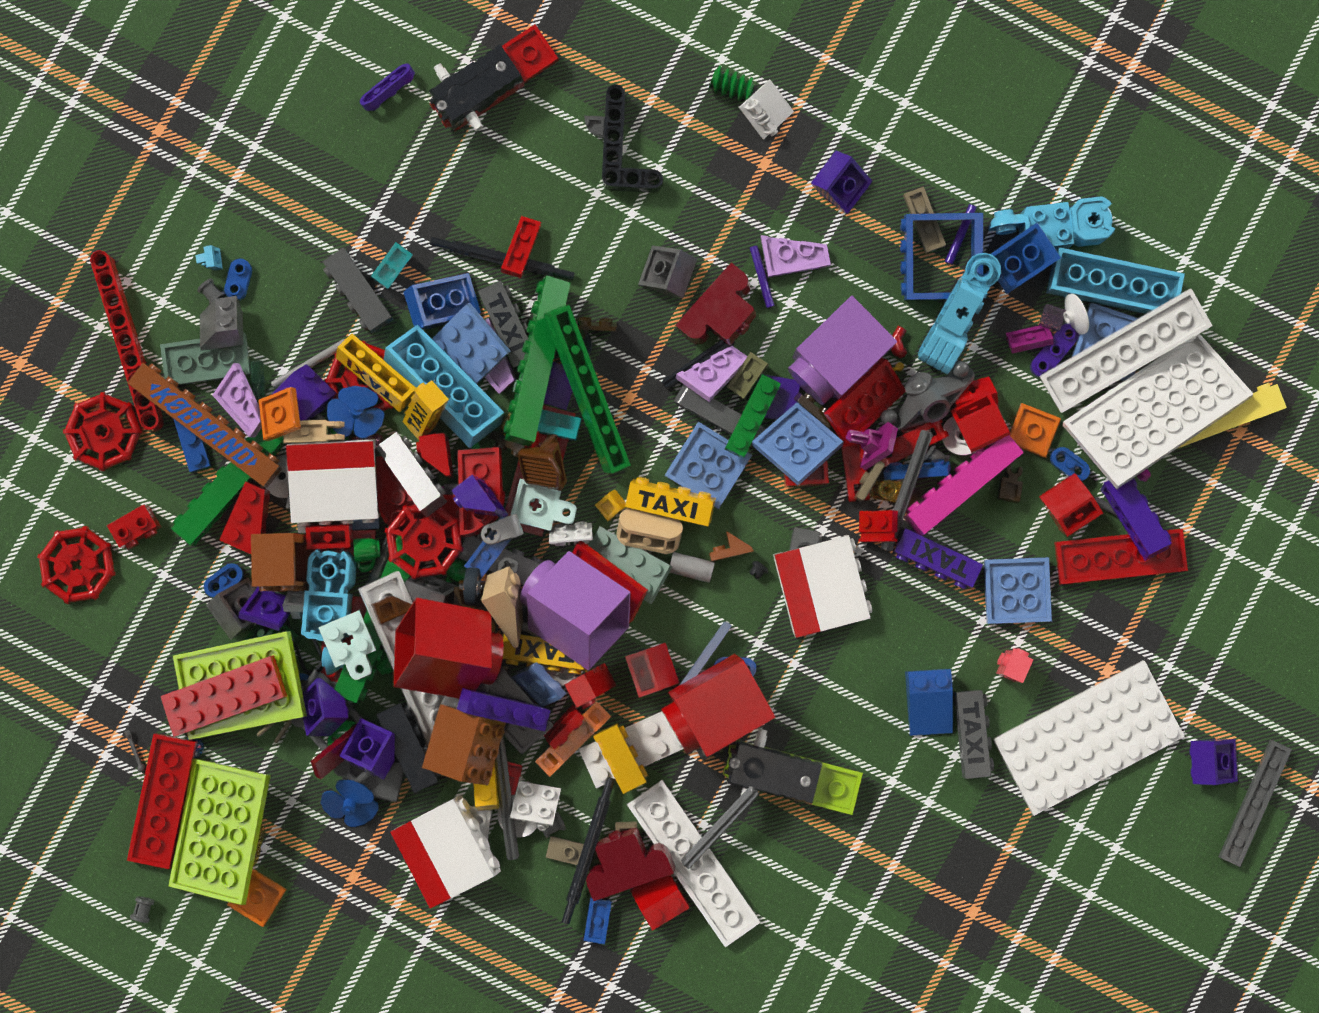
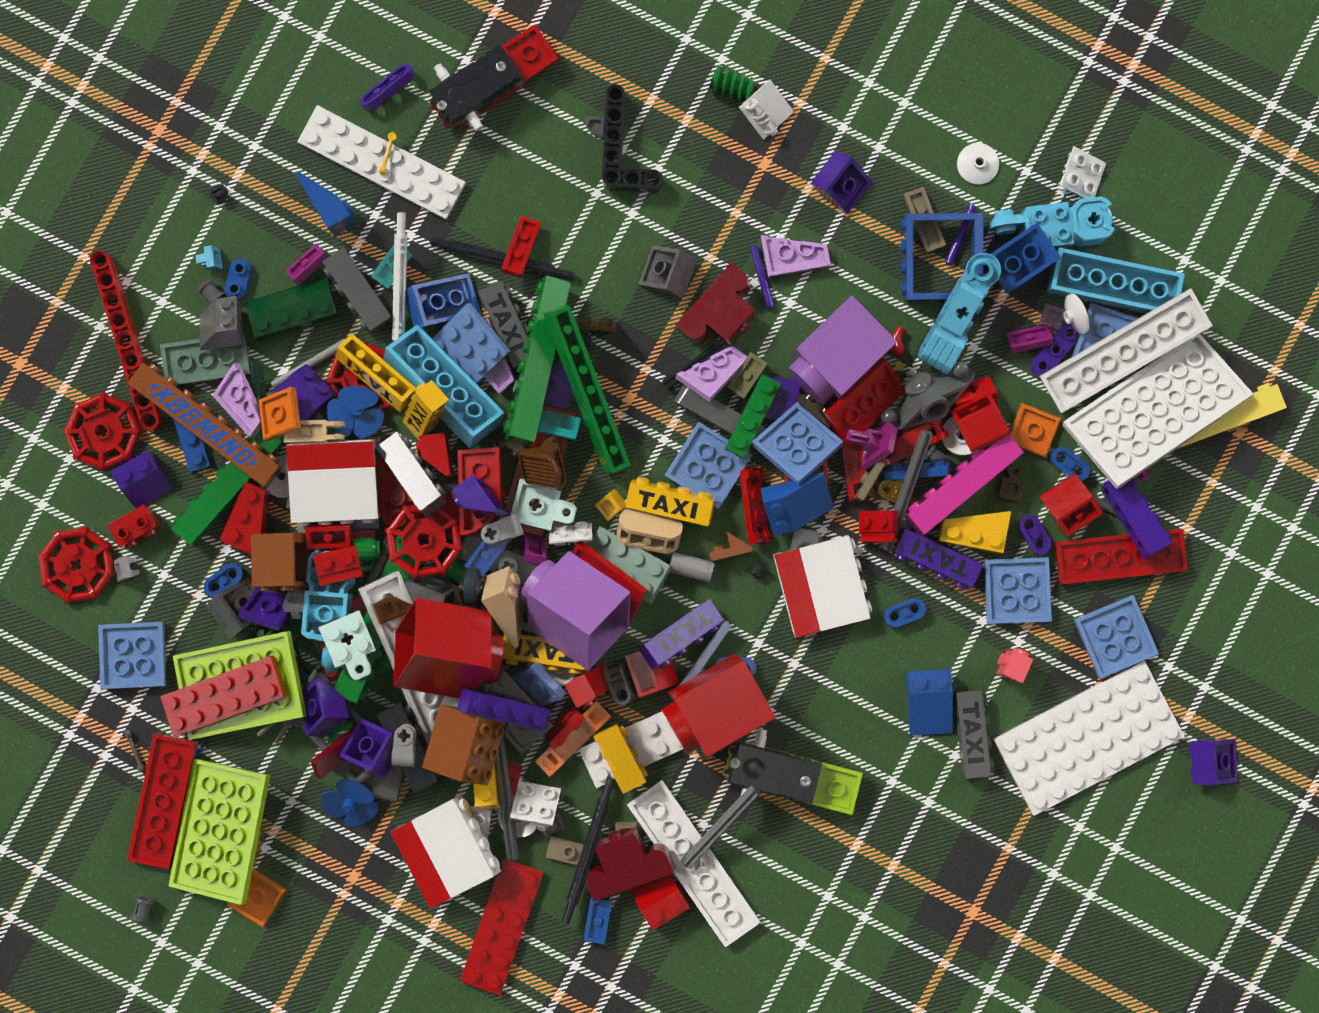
(122, 568): none -> light grey tile
(132, 655): none -> medium blue plate
(142, 479): none -> dark purple slope
(218, 193): none -> black piece
(292, 309): none -> dark green slope
(306, 264): none -> magenta plate
(335, 213): none -> blue slope
(338, 565): none -> red plate
(365, 153): none -> white plate
(392, 137): none -> yellow hinge
(399, 280): none -> white axle
(404, 750): none -> light grey piece
(501, 926): none -> red plate
(534, 549): none -> magenta plate
(620, 682): none -> dark grey piece
(680, 634): none -> brick
(753, 506): none -> red plate
(795, 505): none -> blue slope
(904, 613): none -> blue plate
(976, 173): none -> white dish
(976, 532): none -> yellow wedge
(1036, 533): none -> dark purple plate
(1082, 174): none -> white hinge
(1116, 636): none -> medium blue plate
(1255, 803): dark grey plate -> none

